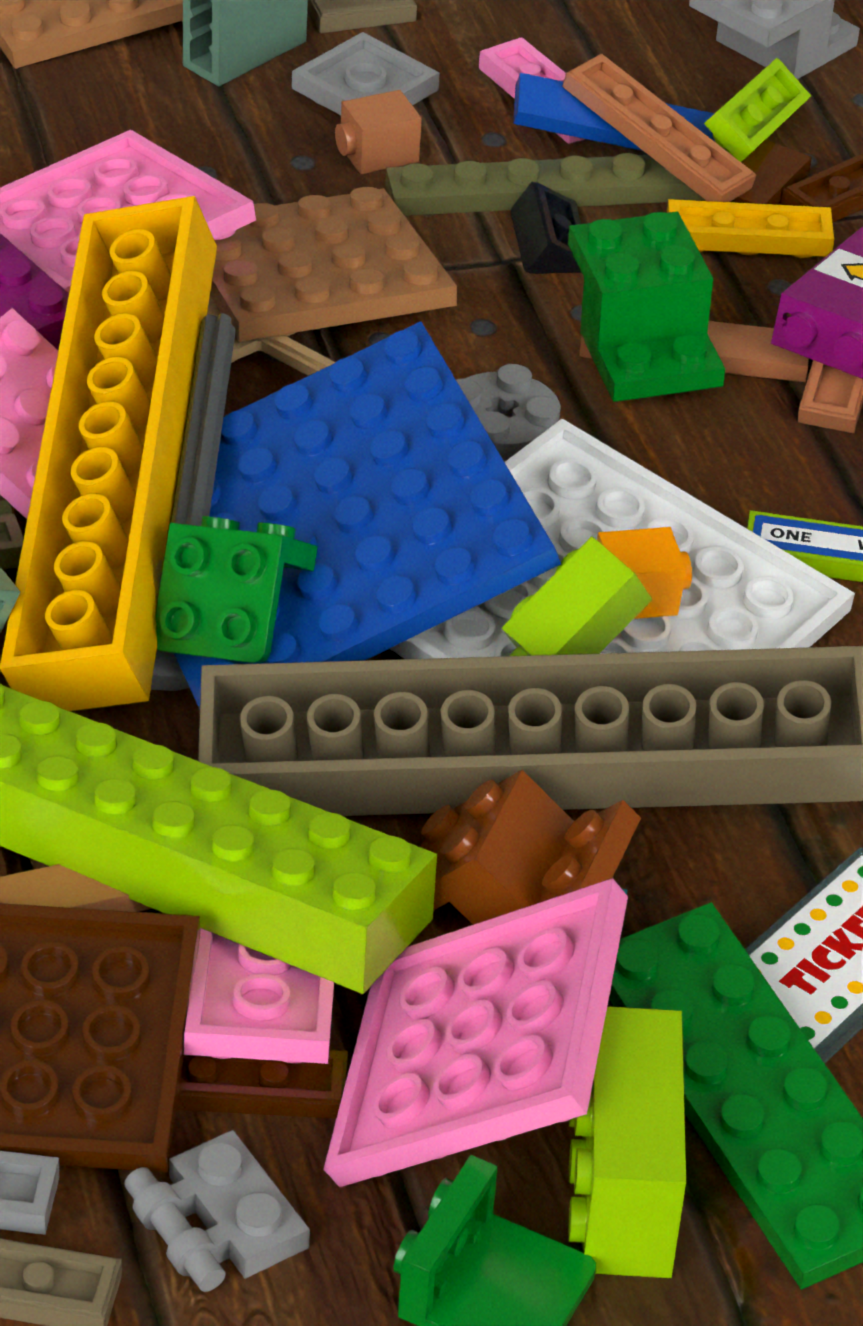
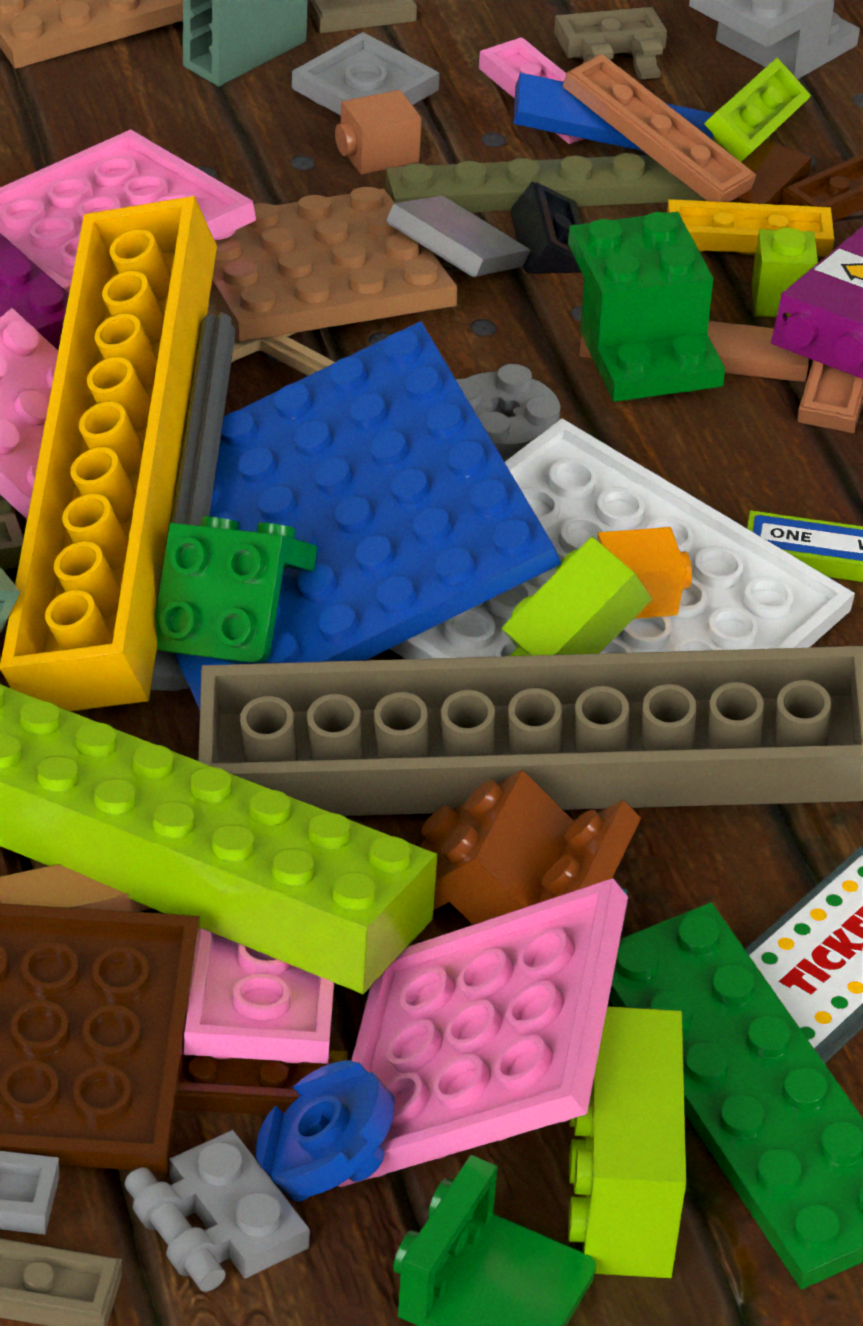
(327, 1131): none -> blue plate
(457, 235): none -> light grey tile
(614, 32): none -> dark tan plate
(779, 262): none -> lime brick

